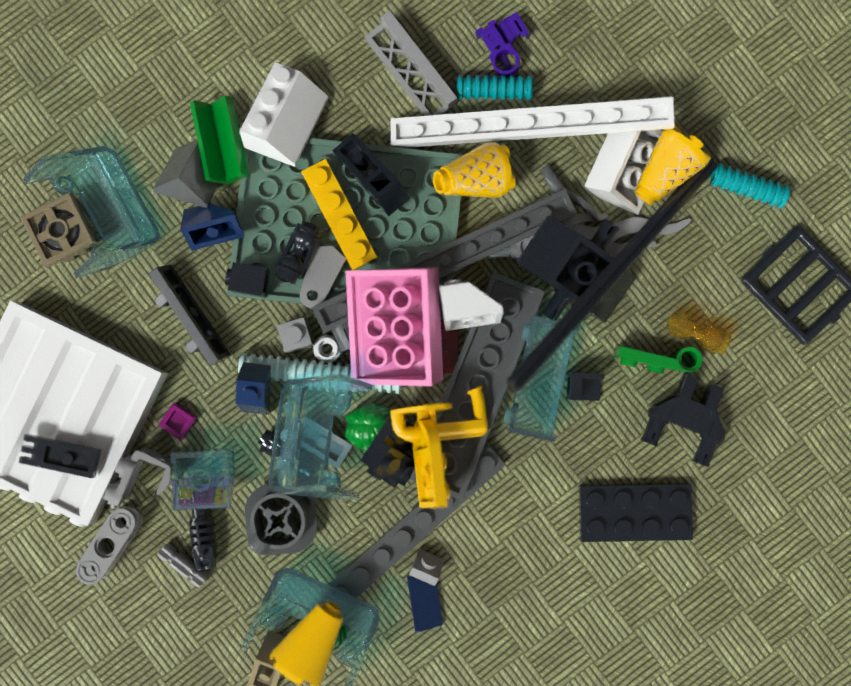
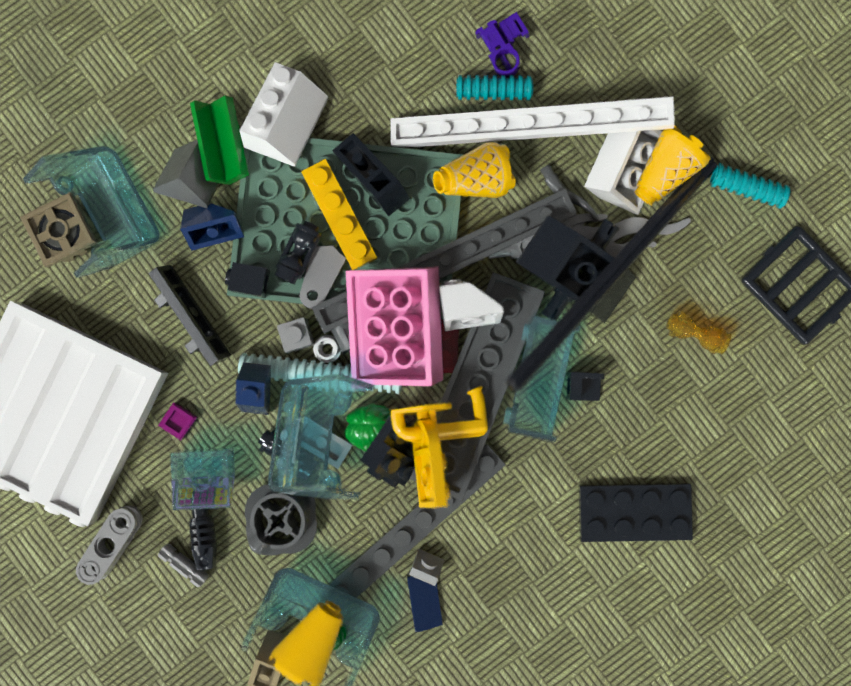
(61, 456): black hinge -> none
(129, 468): light grey piece -> none
(415, 58): light grey fence -> none
(659, 363): green plate -> none
(691, 415): black connector -> none

